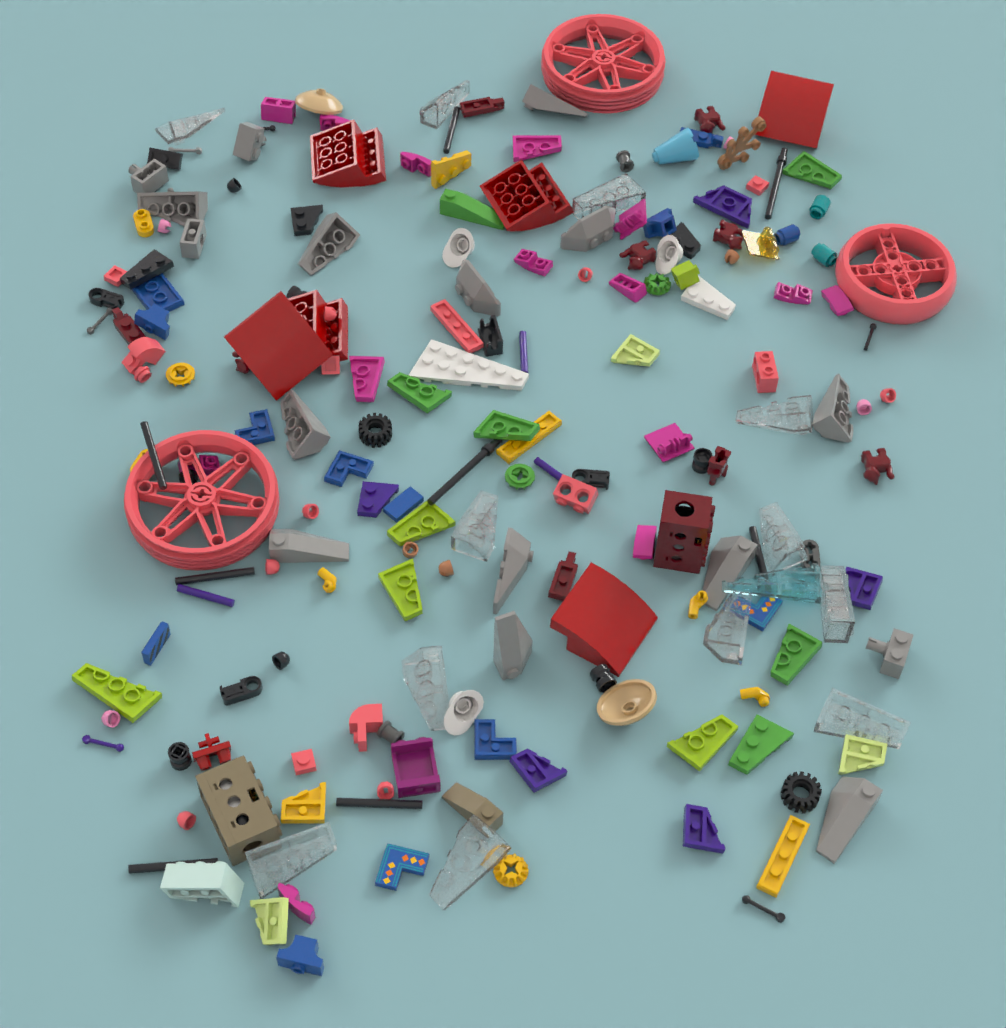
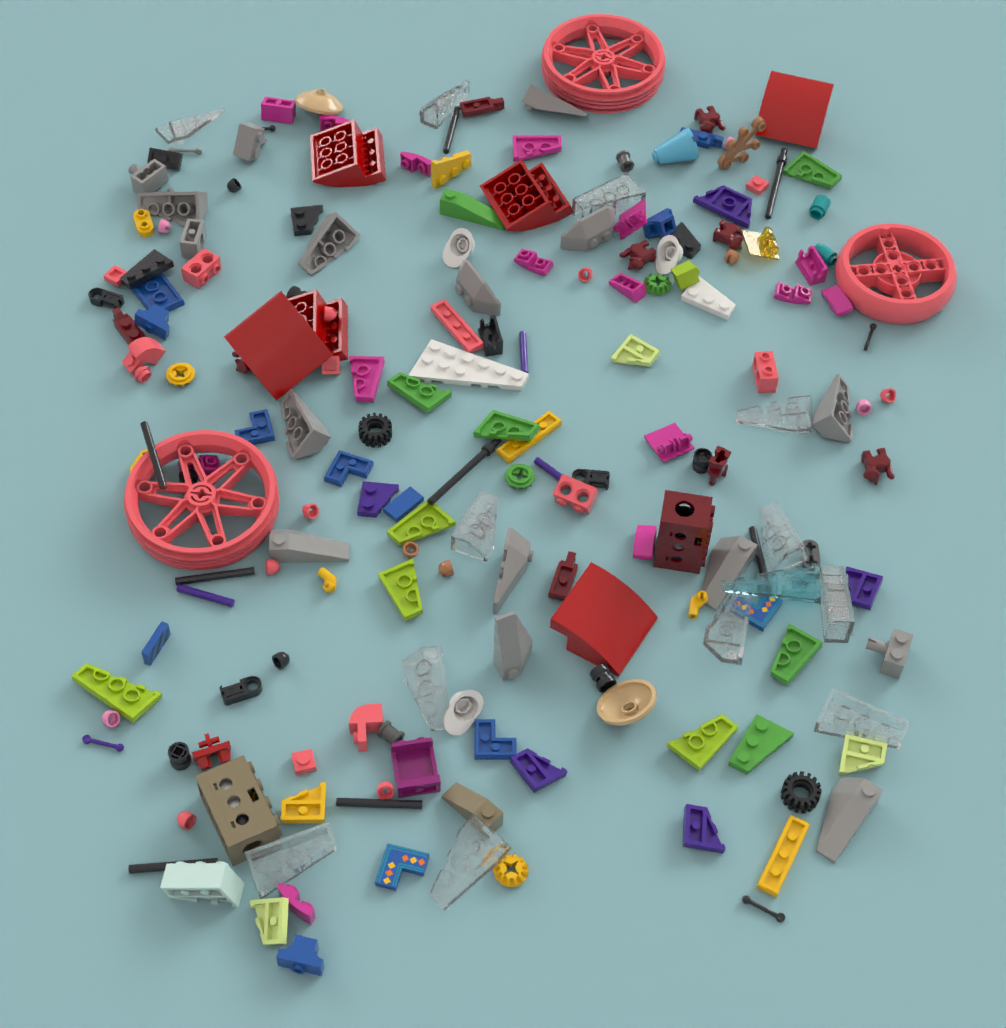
(90, 330): dark grey hinge -> none
(201, 268): none -> coral brick
(757, 693): yellow arm -> none
(787, 235): blue brick -> none
(812, 266): none -> dark pink hinge

